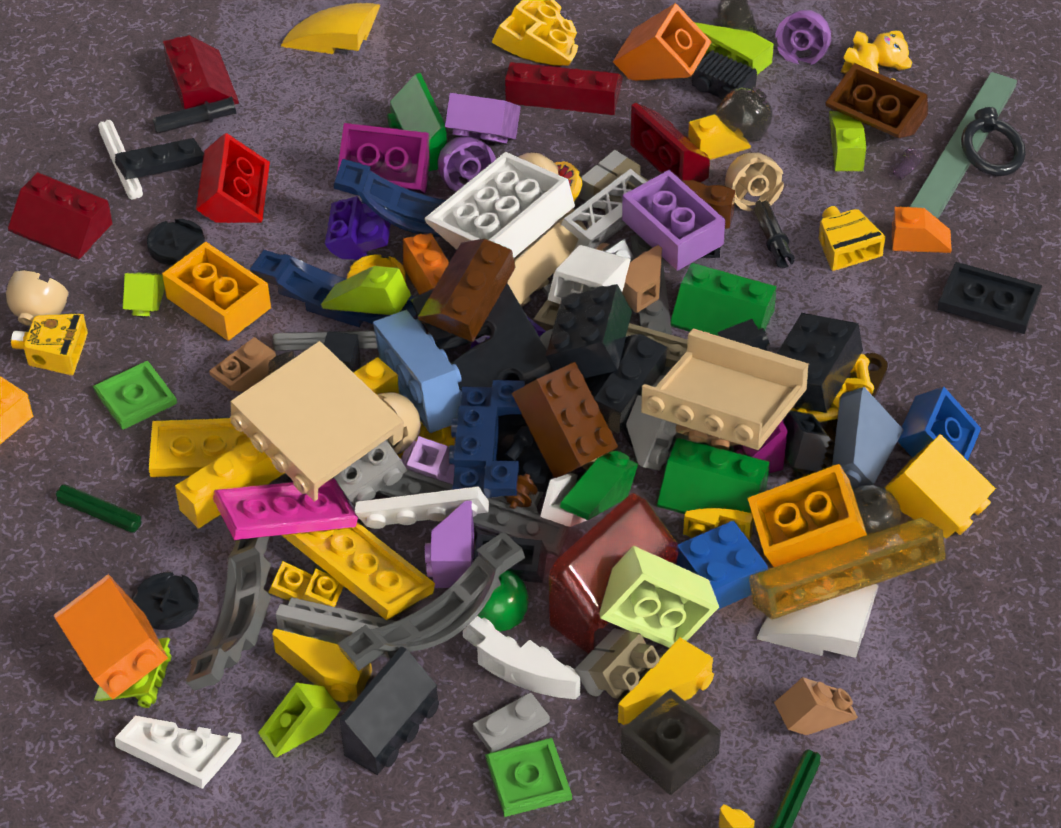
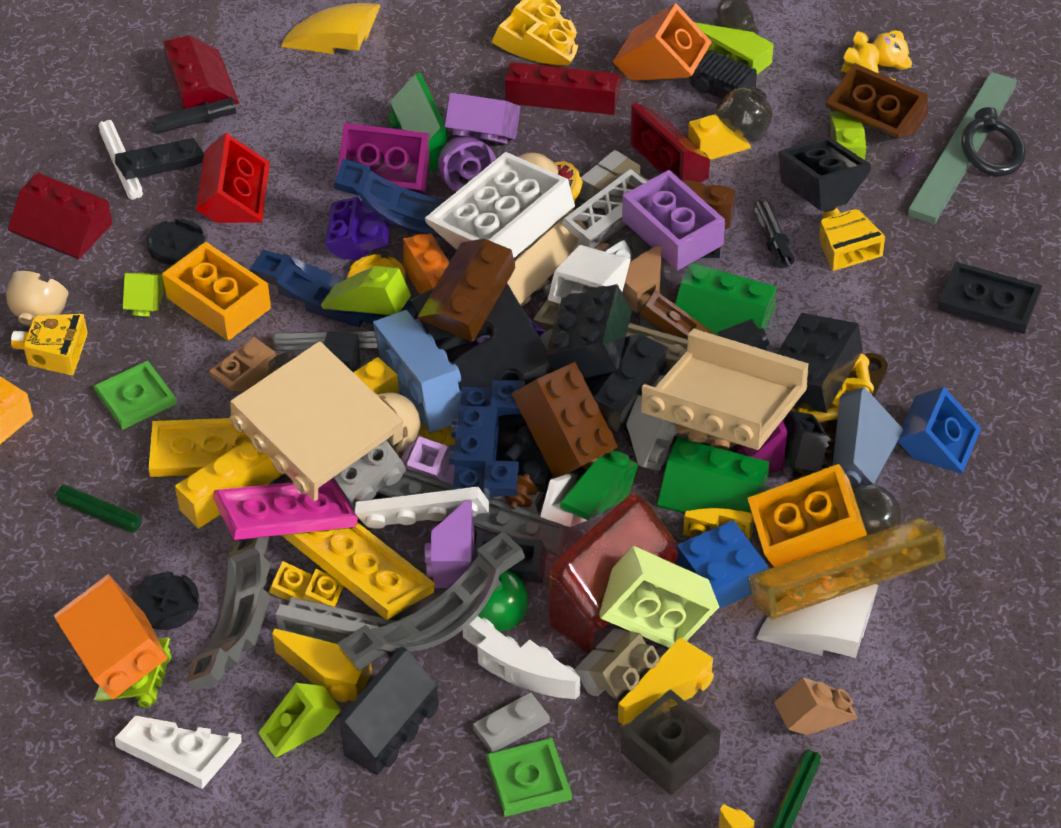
(670, 317): none -> reddish brown hinge
(756, 175): tan cylinder -> none
(802, 32): medium lavender cylinder -> none
(822, 172): none -> black slope
(919, 231): orange slope -> none
(941, 488): yellow slope -> none

